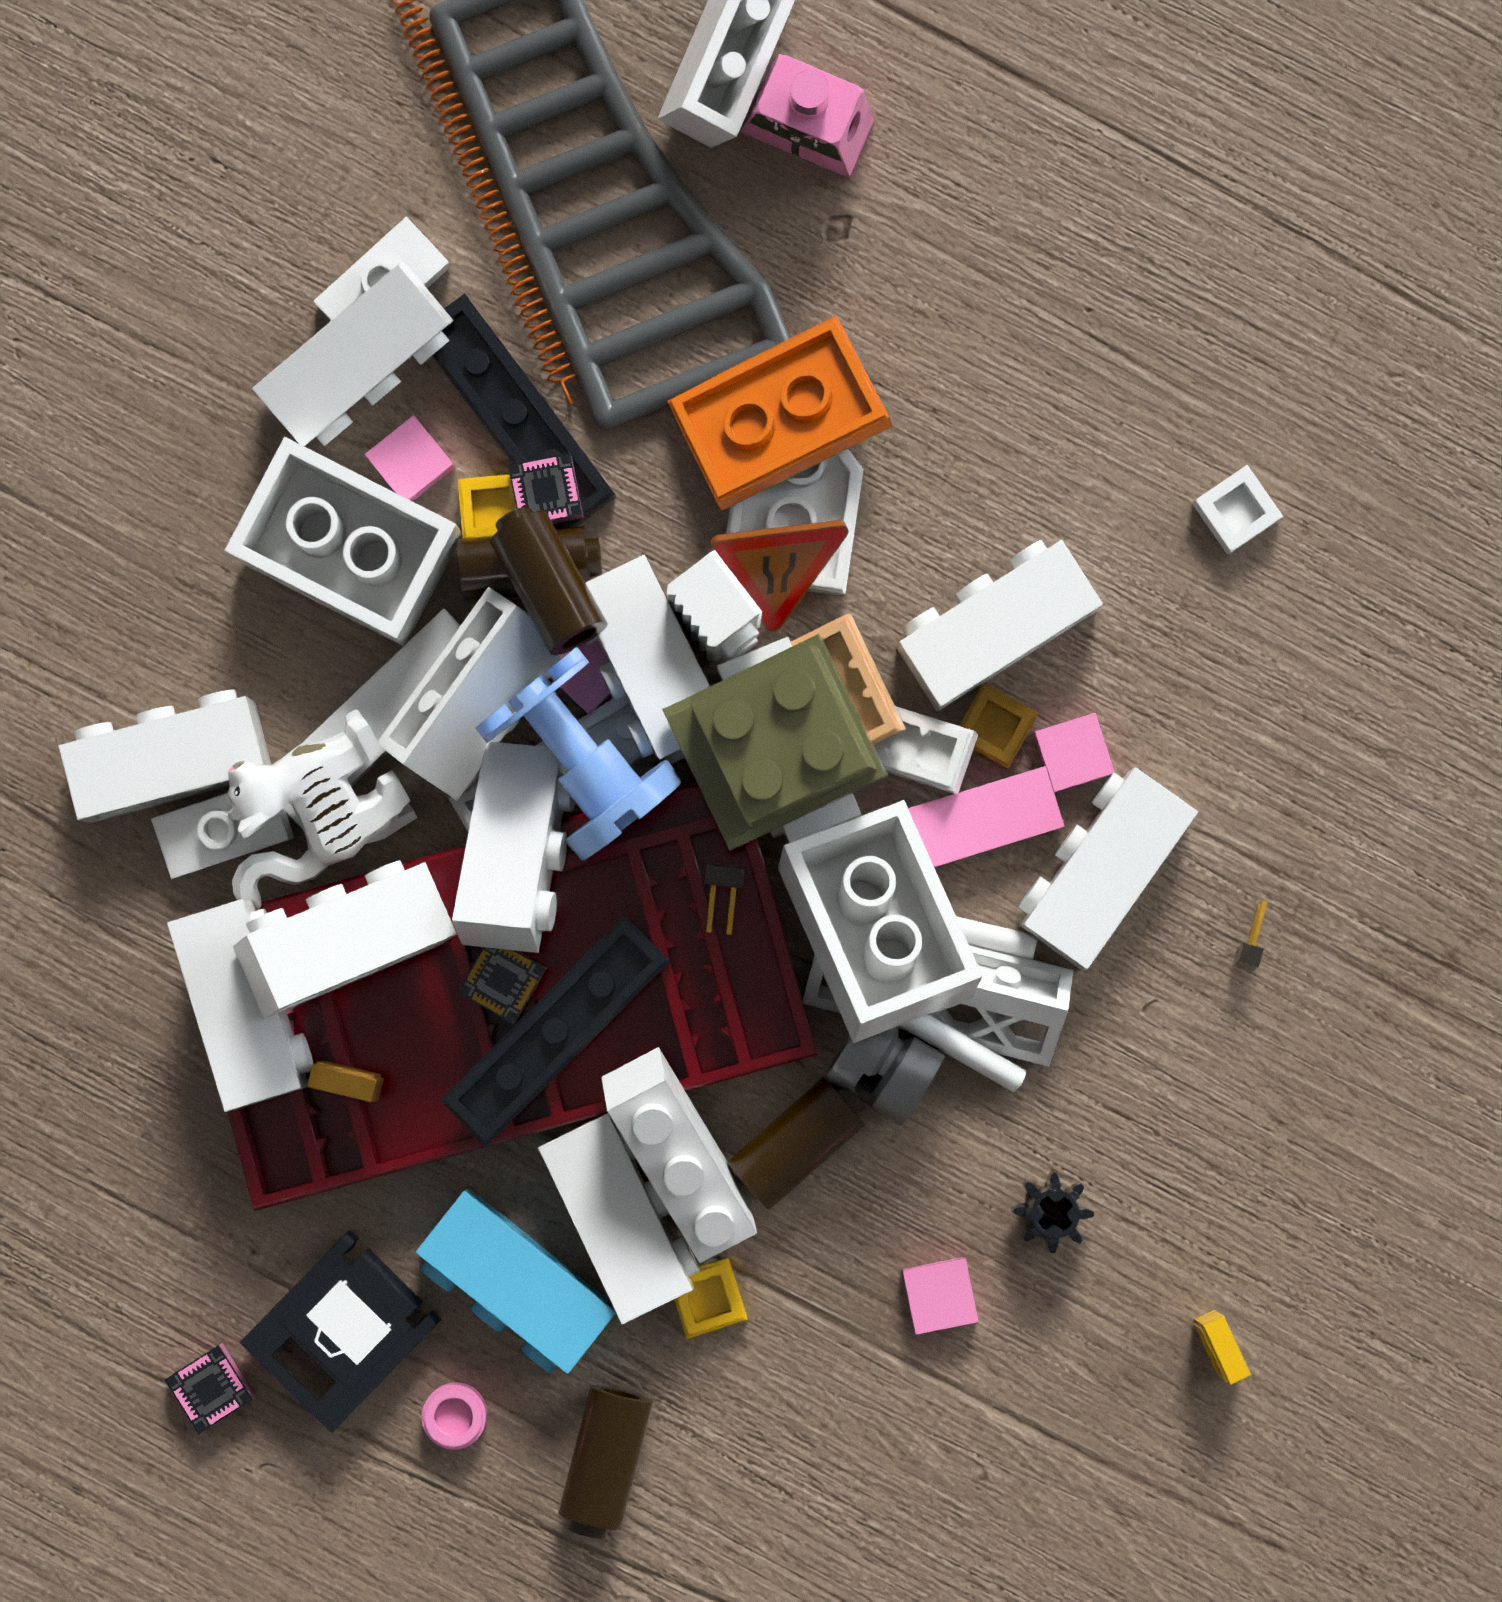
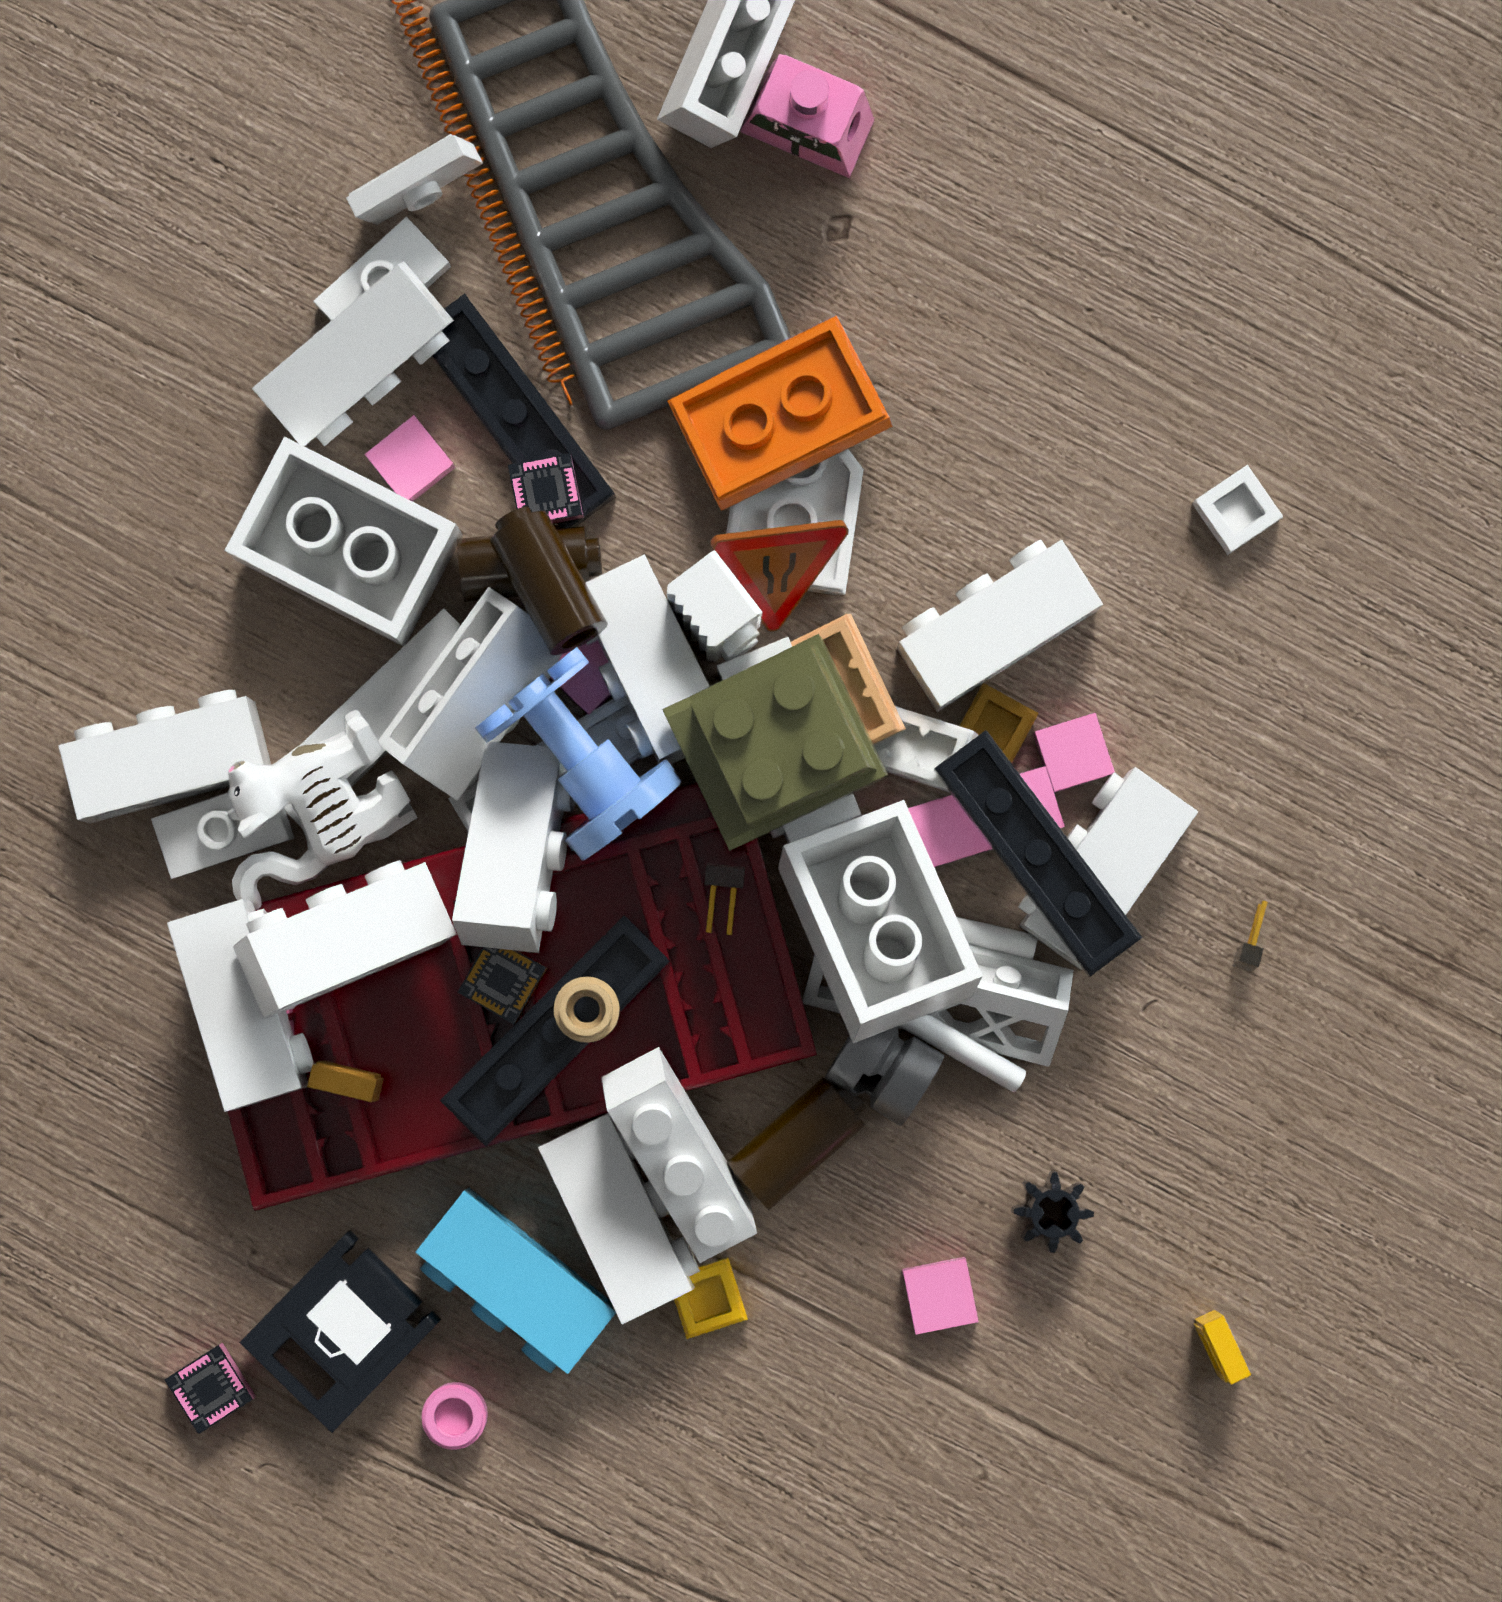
(414, 181): none -> white plate
(484, 503): yellow tile -> none
(565, 1009): none -> tan plate
(604, 1461): dark brown brick -> none
(1037, 853): none -> black tile

